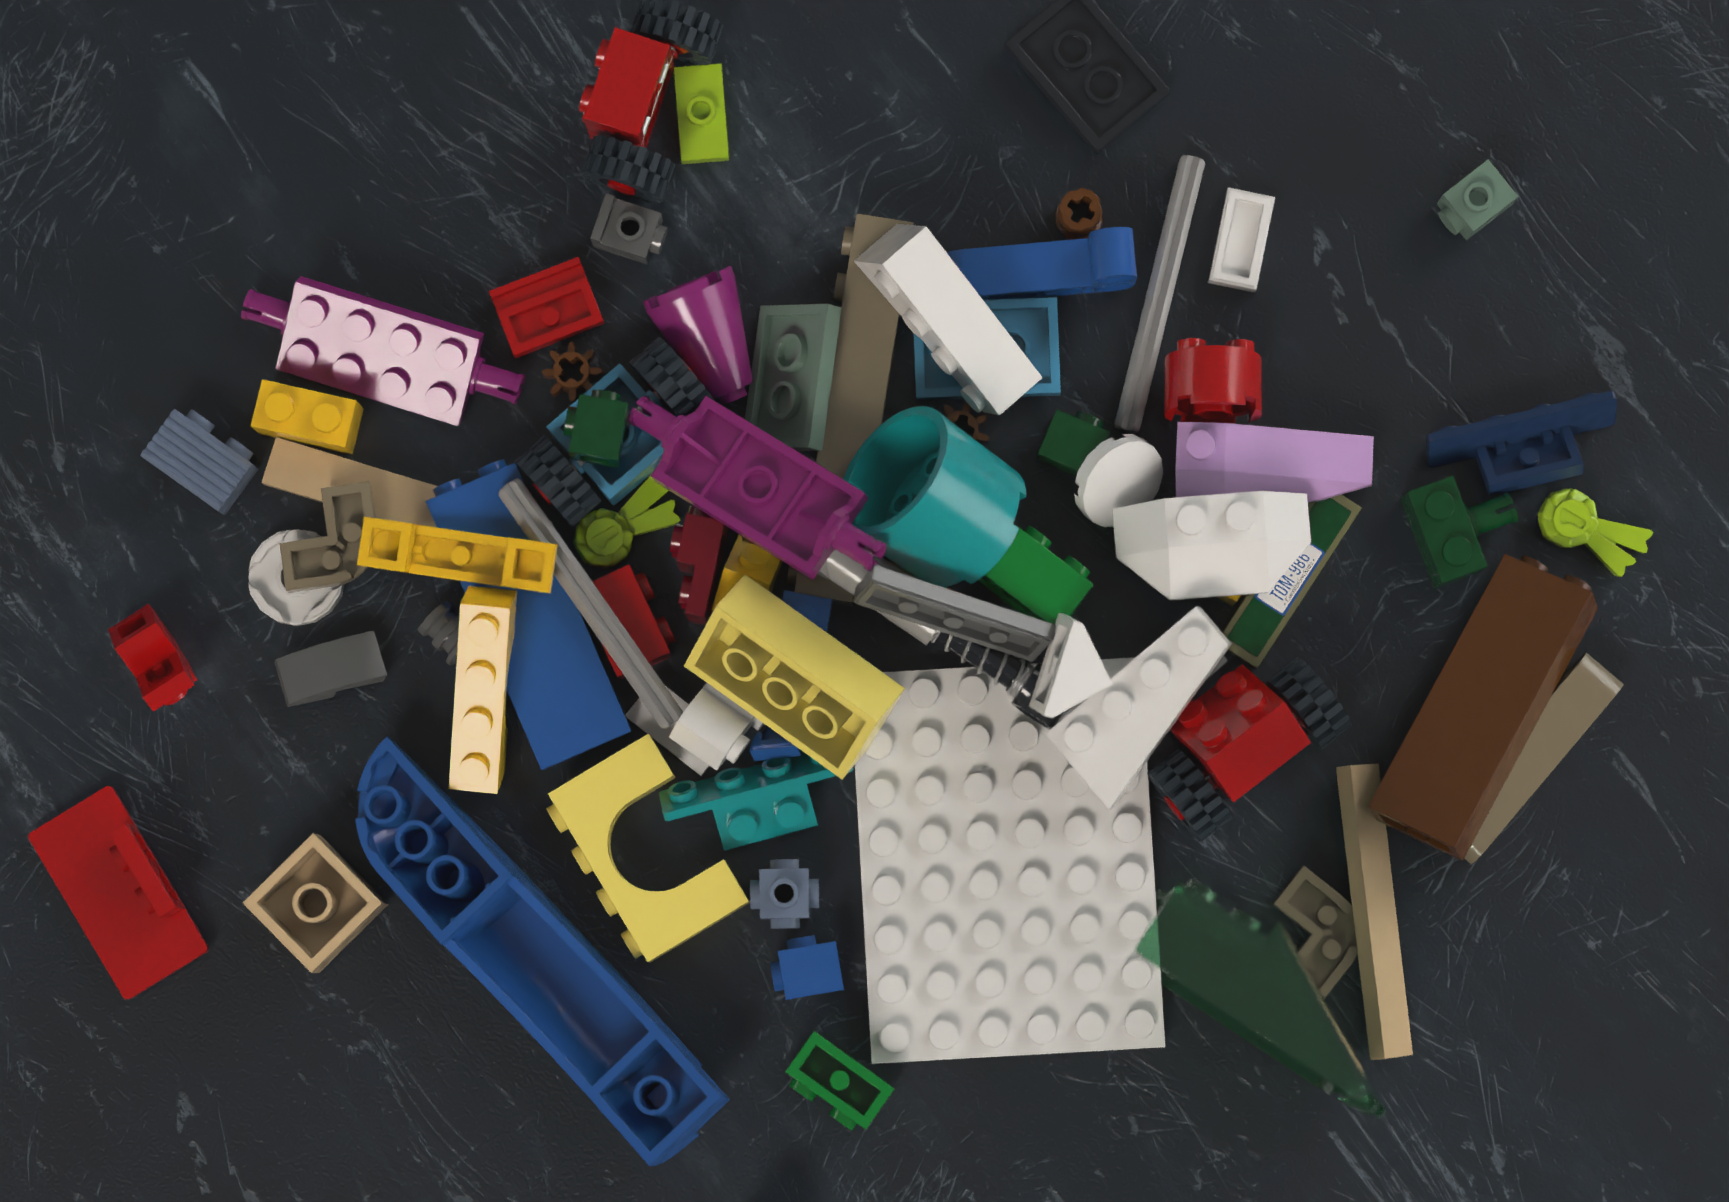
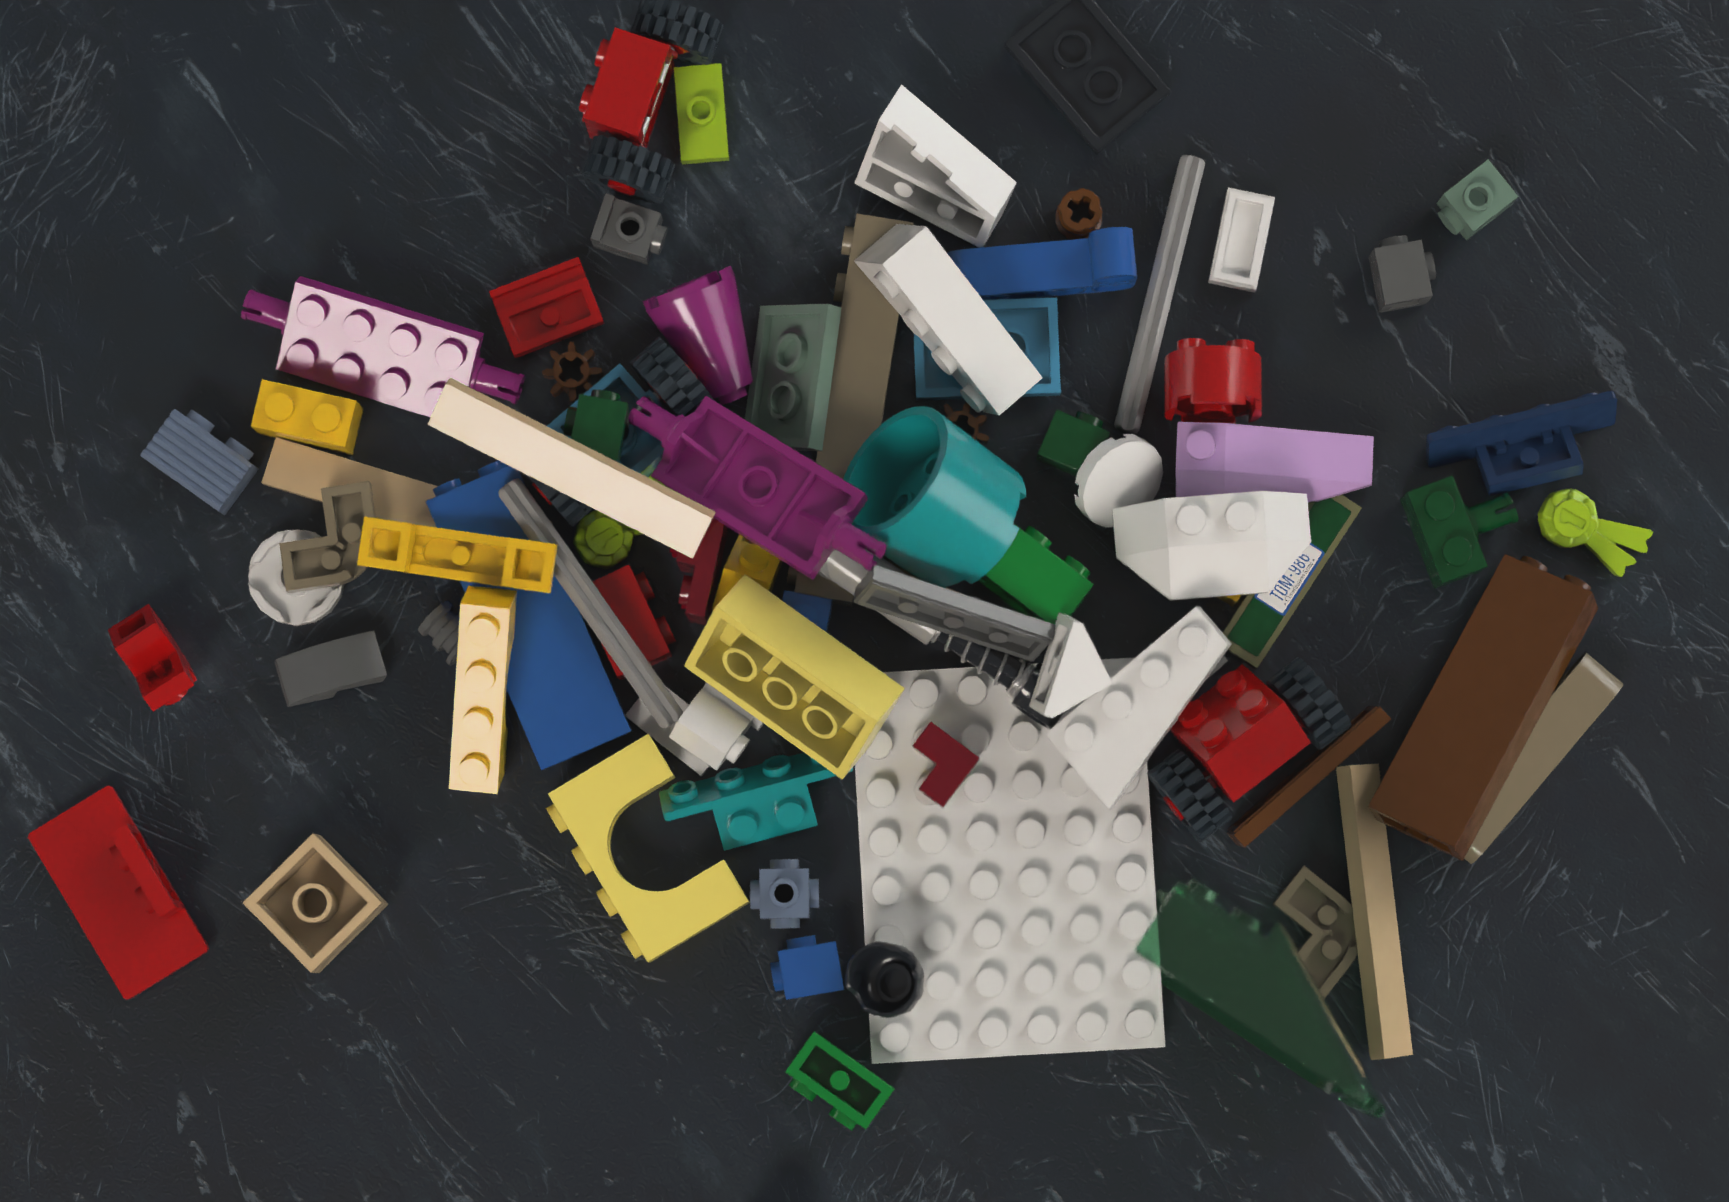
(531, 958): blue slope -> none
(571, 468): none -> tan tile
(772, 746): blue tile -> none
(885, 979): none -> black hair
(934, 171): none -> white wedge
(952, 764): none -> dark red piece
(1306, 776): none -> reddish brown tile
(1401, 273): none -> dark grey brick

